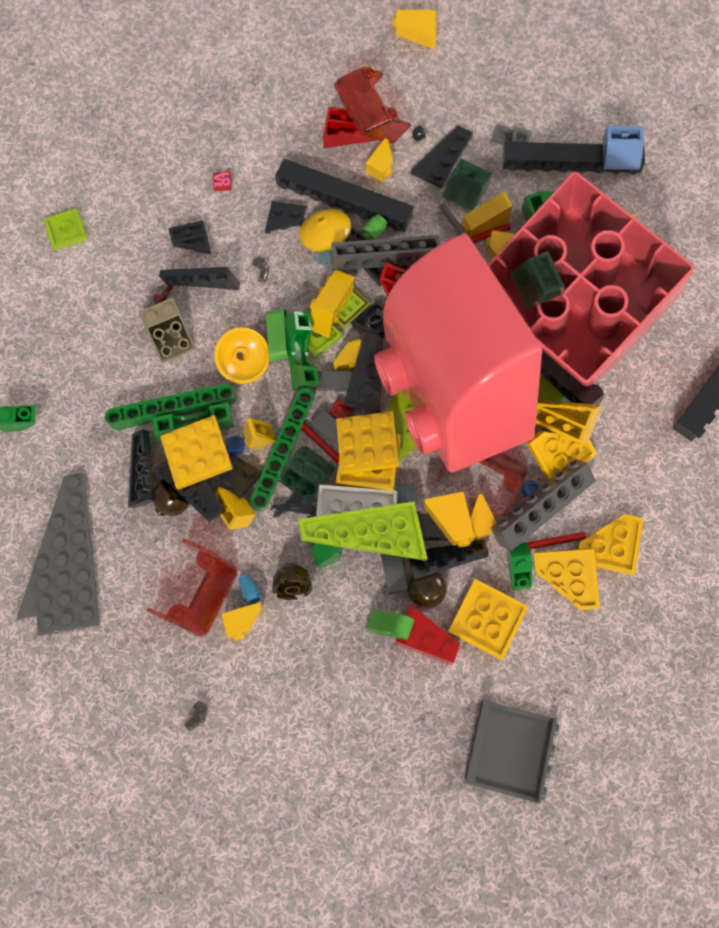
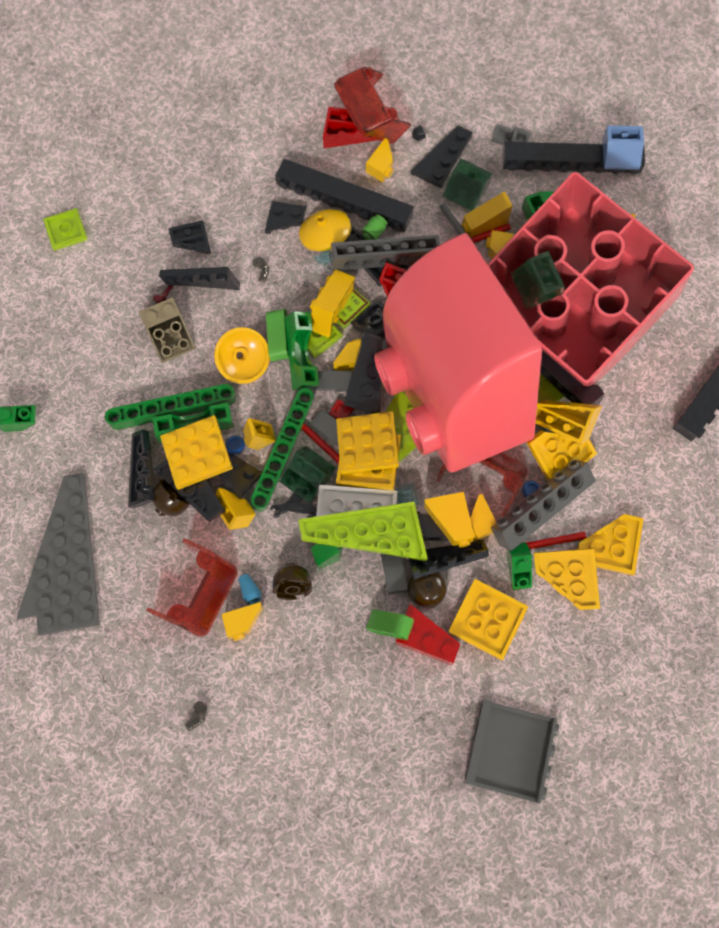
(222, 181): tile -> none
(416, 26): yellow slope -> none

